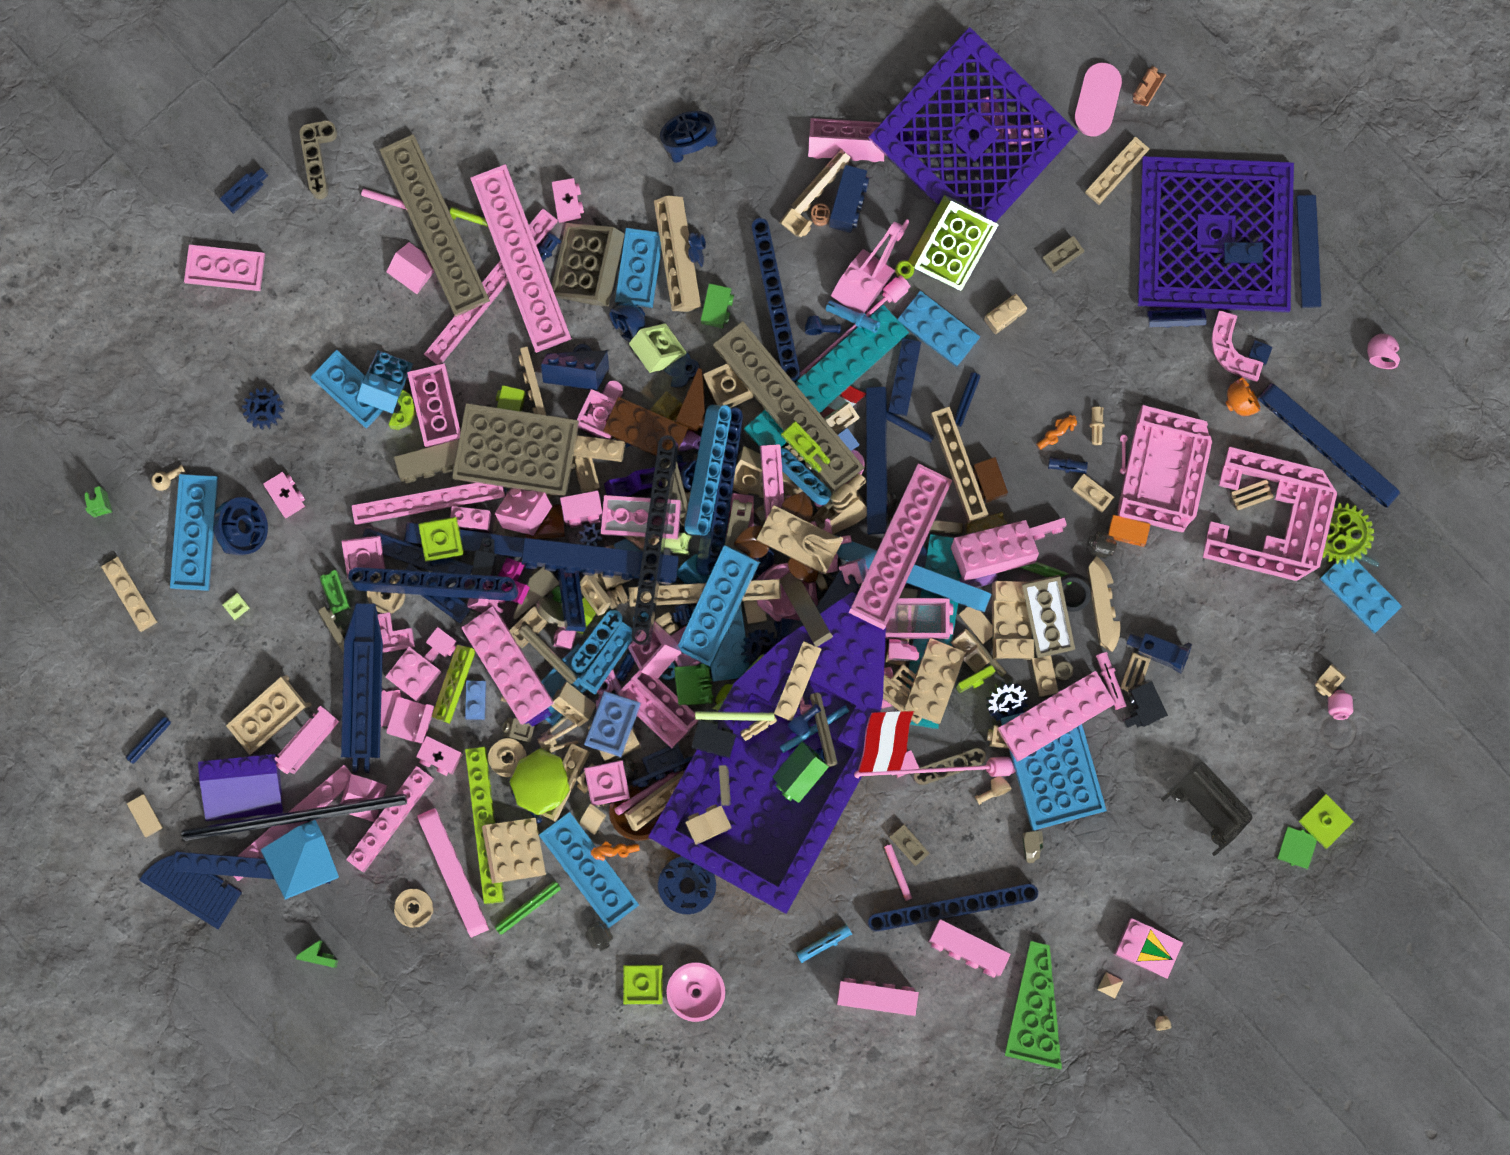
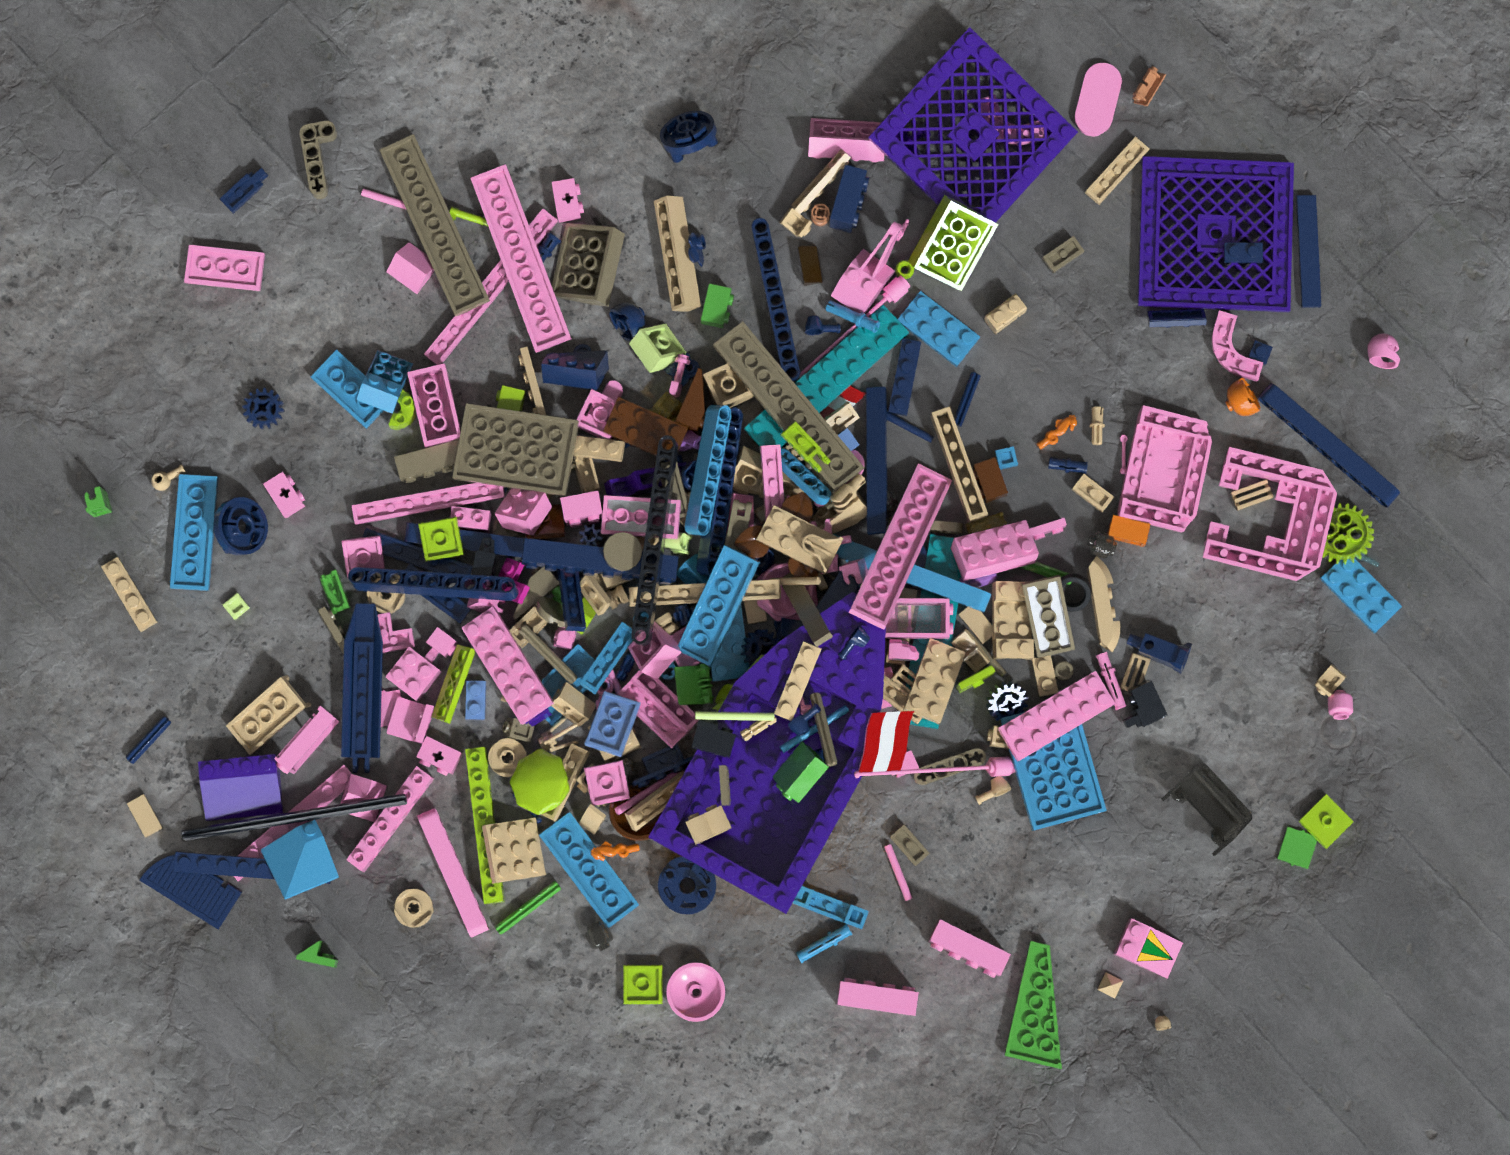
(596, 641): dark azure beam -> none
(622, 551): none -> dark tan tile
(639, 268): dark azure plate -> none
(675, 387): none -> bright pink hinge
(799, 581): none -> tan bar
(810, 265): none -> dark brown slope
(831, 907): none -> dark azure slope
(857, 638): none -> dark blue bar
(962, 907): dark blue beam -> none
(1006, 458): none -> dark azure plate
(1032, 845): dark tan rock -> none

